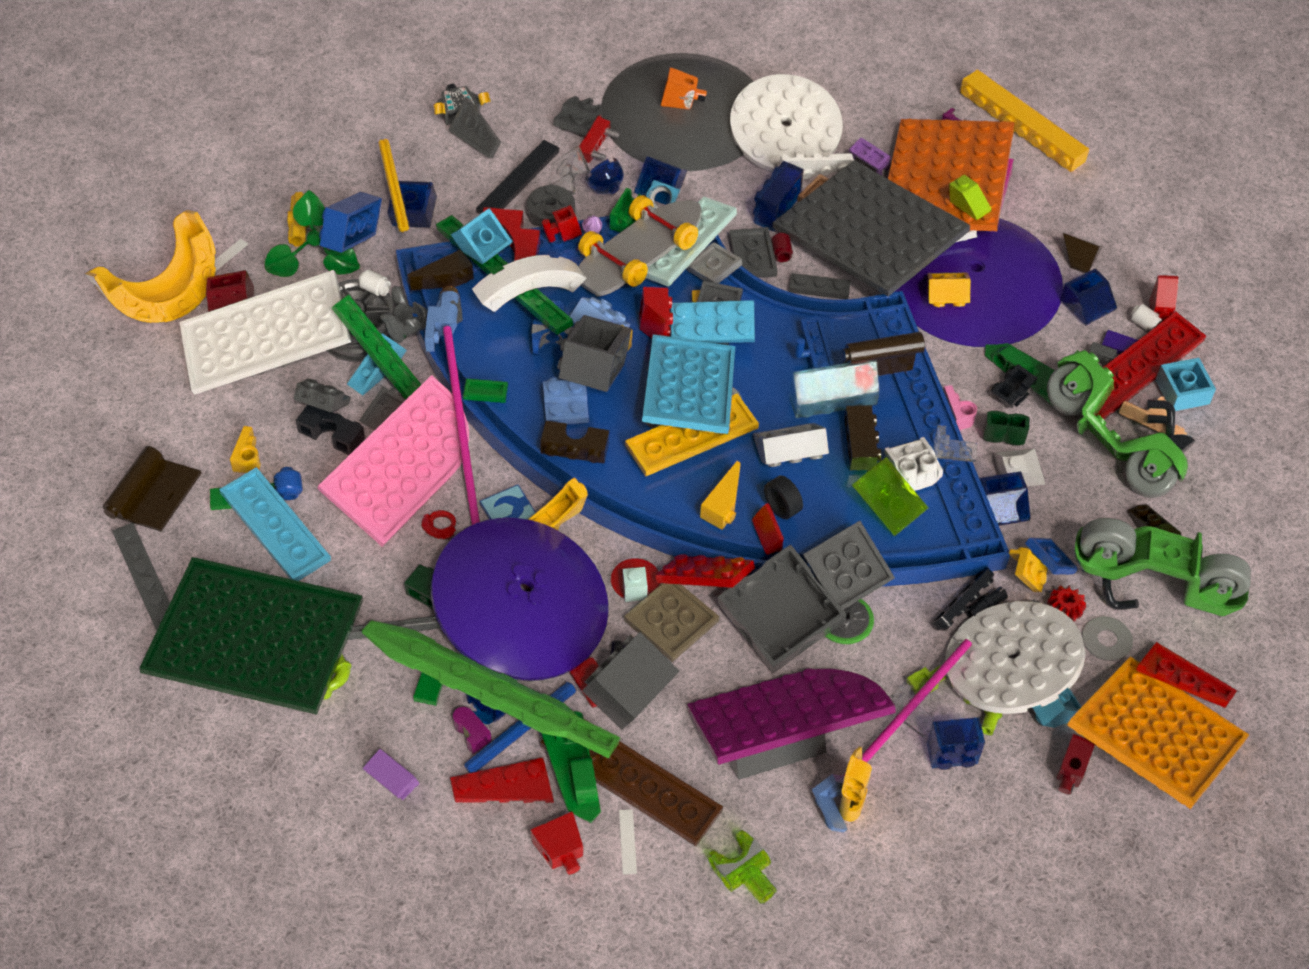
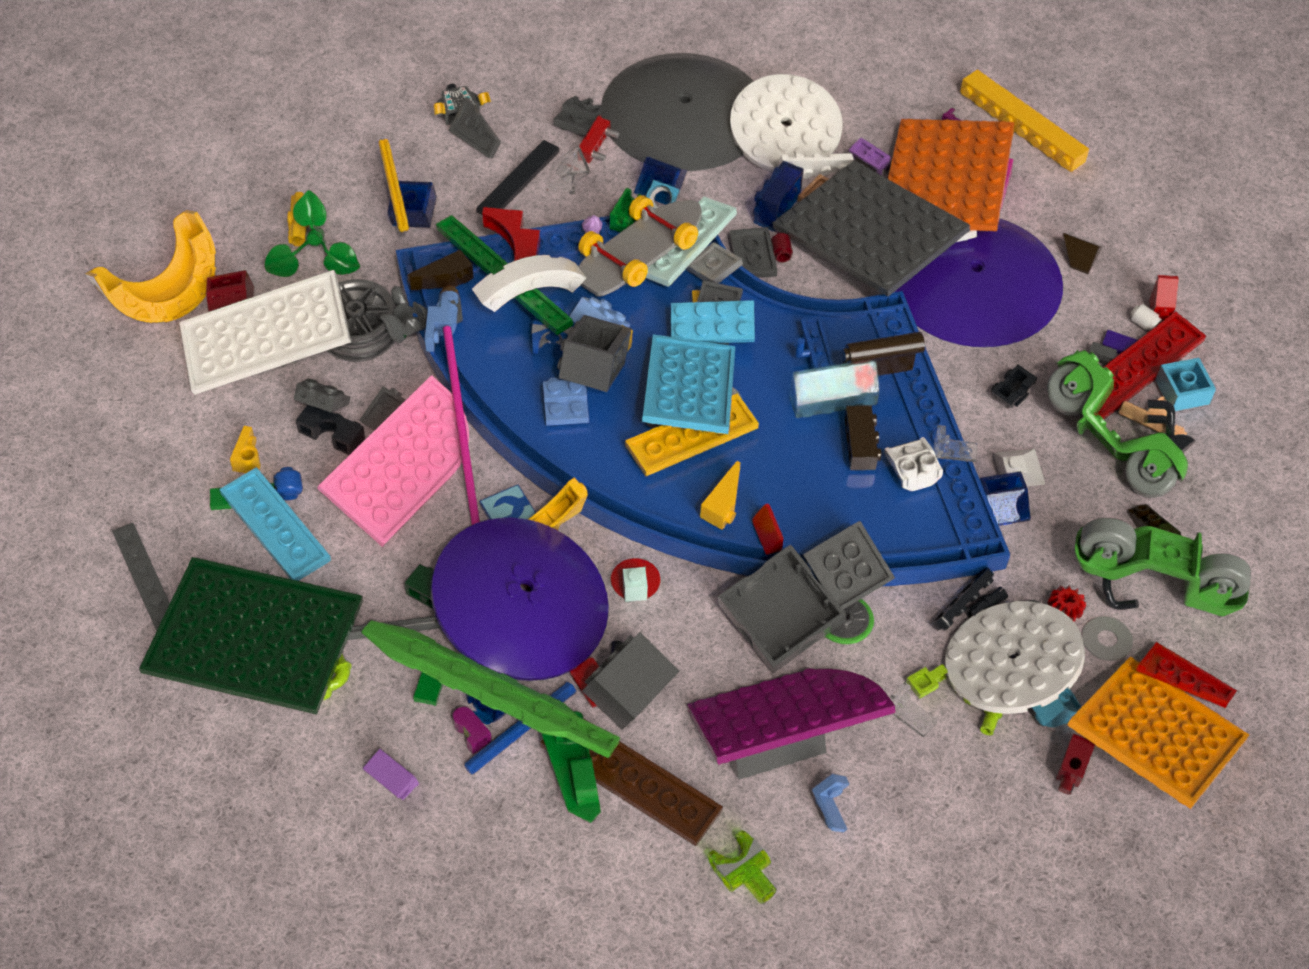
(150, 490): dark brown door -> none
(230, 253): white sticker -> none
(350, 221): blue brick -> none
(369, 373): medium azure slope -> none
(374, 283): white brick -> none
(376, 346): green plate -> none
(445, 533): red piece -> none
(482, 237): medium azure slope -> none
(485, 390): green tile -> none
(513, 782): red wing -> none
(540, 197): dark grey plate -> none
(559, 842): red torso -> none
(565, 224): red brick -> none
(591, 447): dark brown arch -> none
(606, 177): clear blue cylinder -> none
(627, 842): white sticker -> none
(654, 312): red slope -> none
(671, 619): dark tan plate -> none
(681, 90): orange torso -> none
(705, 571): red plate -> none
(783, 497): black tyre -> none
(791, 444): slope -> none
(819, 286): dark grey plate -> none
(855, 786): yellow panel -> none
(889, 496): clear neon green slope -> none
(916, 700): dark pink piece -> none
(948, 288): yellow slope -> none
(955, 743): clear blue brick -> none
(963, 411): bright pink plate -> none
(969, 197): lime slope -> none
(1006, 428): dark green brick -> none
(1007, 357): green panel -> none
(1029, 568): yellow bracket -> none
(1052, 556): blue tile -> none
(1089, 296): clear blue slope -> none

